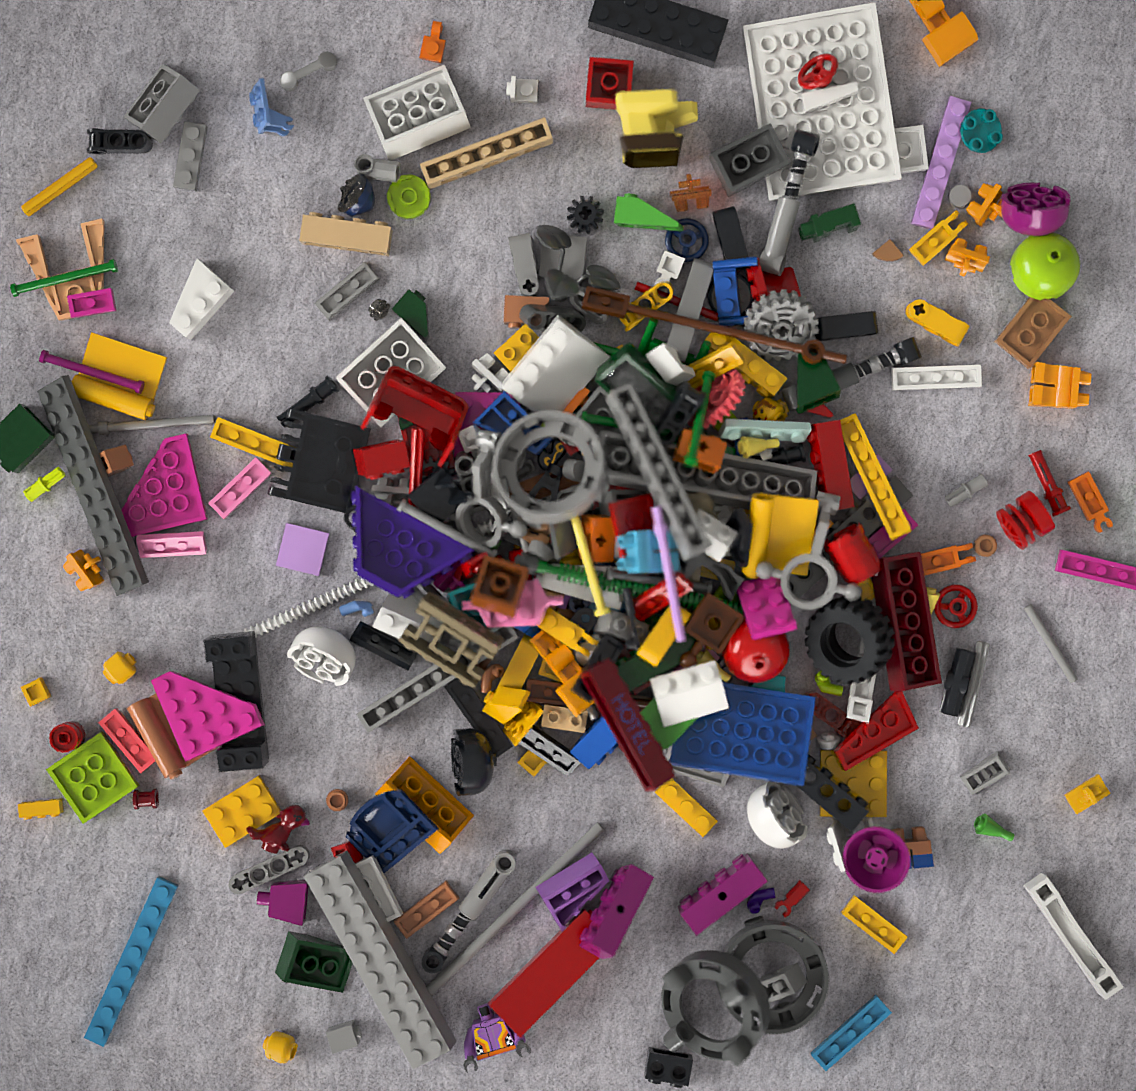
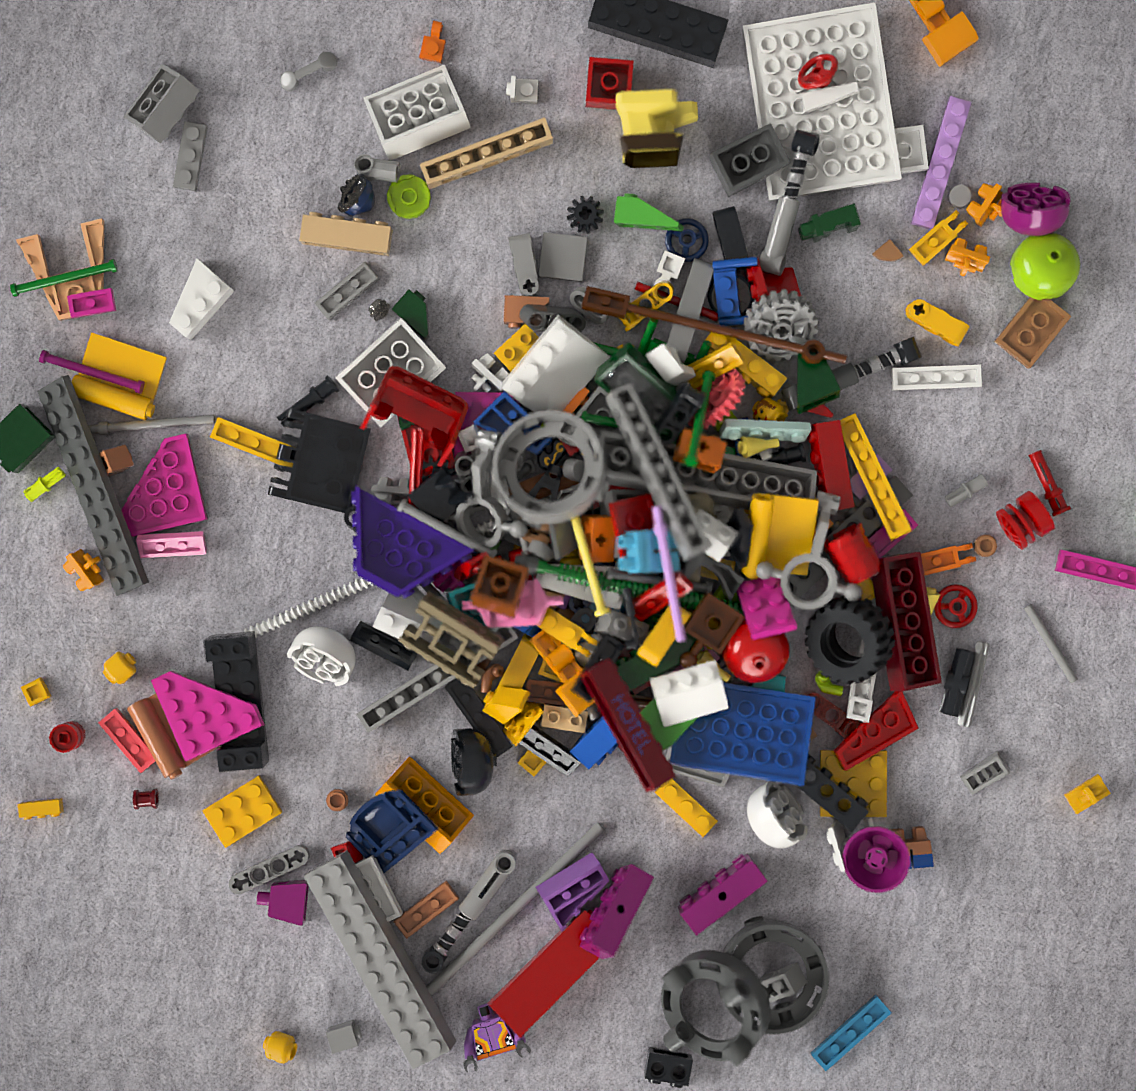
(59, 186): yellow axle -> none
(92, 777): lime plate -> none
(103, 142): black piece -> none
(131, 961): dark azure plate -> none
(240, 488): bright pink plate -> none
(264, 117): medium blue plate -> none
(276, 835): dark red animal -> none
(302, 549): lavender tile -> none
(313, 963): dark green slope -> none
(355, 606): medium blue arm -> none
(381, 458): red brick -> none
(558, 283): dark grey plant -> none
(700, 194): clear orange hips -> none
(757, 898): dark purple arm -> none
(793, 897): red bar -> none
(828, 740): white plate -> none
(847, 326): black beam -> none
(874, 924): yellow plate -> none
(981, 130): teal dish -> none
(987, 826): bright green cone -> none
(1065, 386): light orange hips -> none
(1072, 936): white arch -> none
(1090, 500): orange plate -> none

